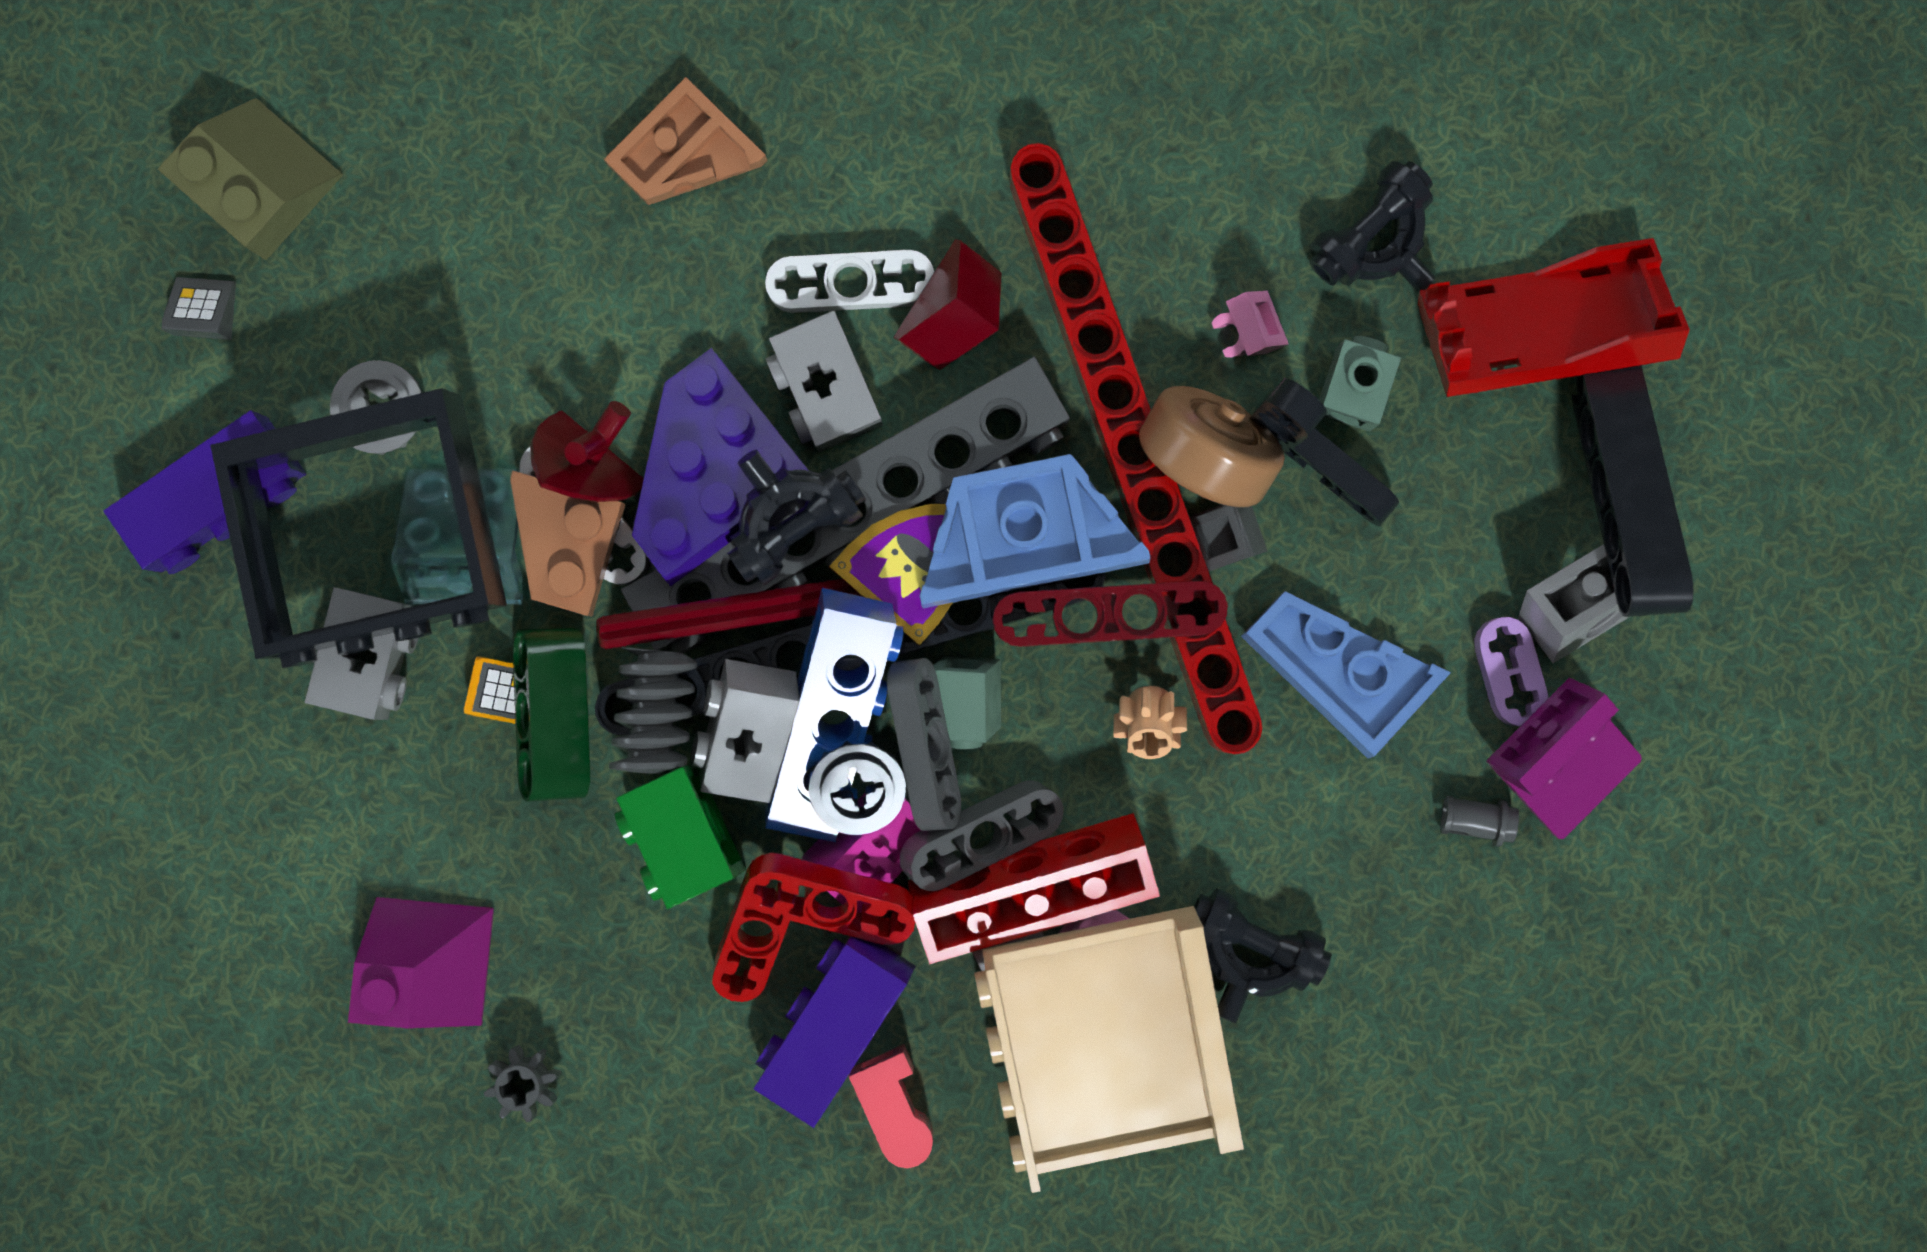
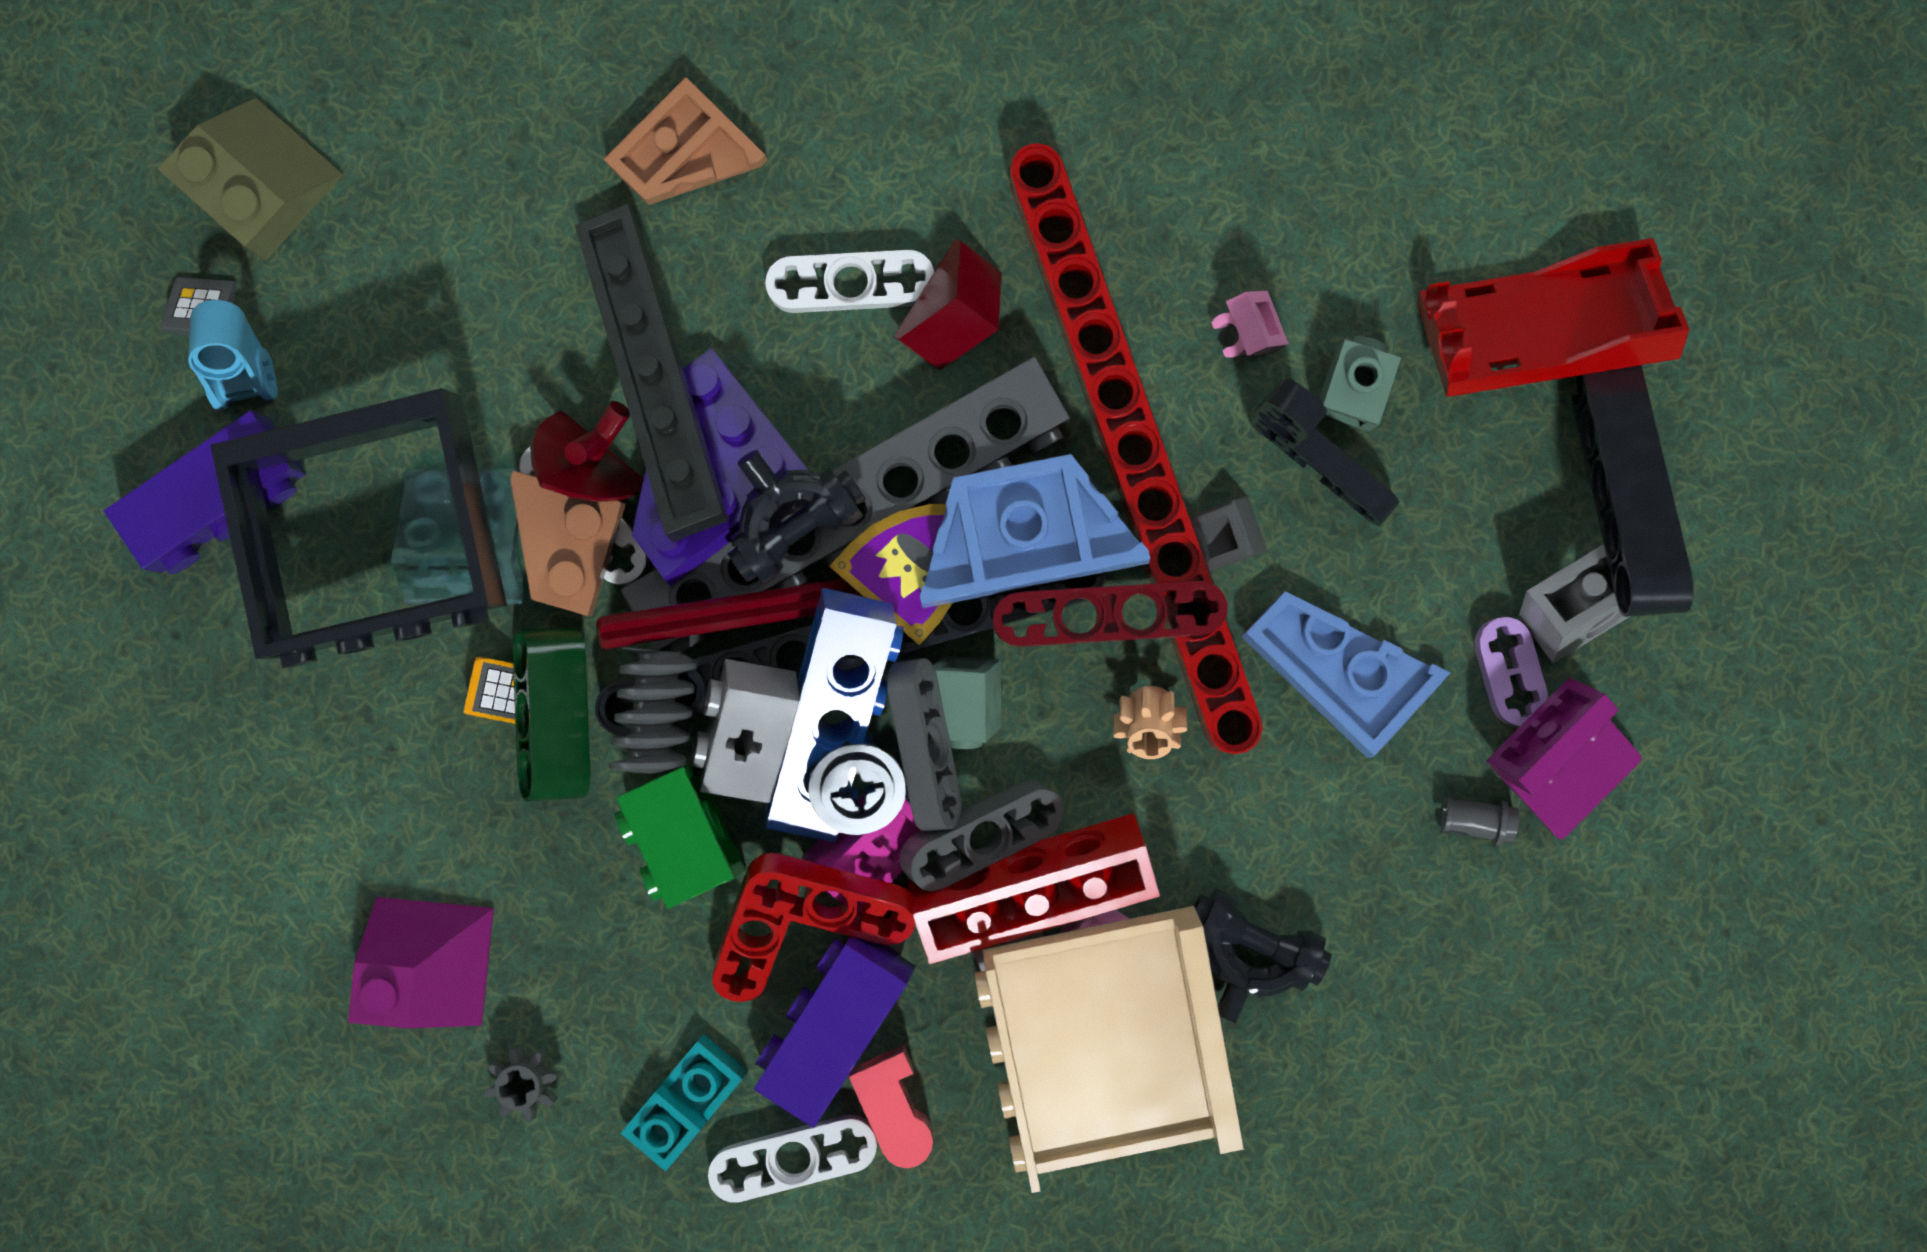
(228, 355): none -> medium azure piece
(348, 682): light grey brick -> none
(382, 380): light grey gear -> none
(651, 374): none -> pearl dark grey plate
(684, 1102): none -> teal slope
(747, 1155): none -> white beam
(824, 348): light grey brick -> none
(1211, 446): medium nougat wheel -> none
(1400, 196): black piece -> none

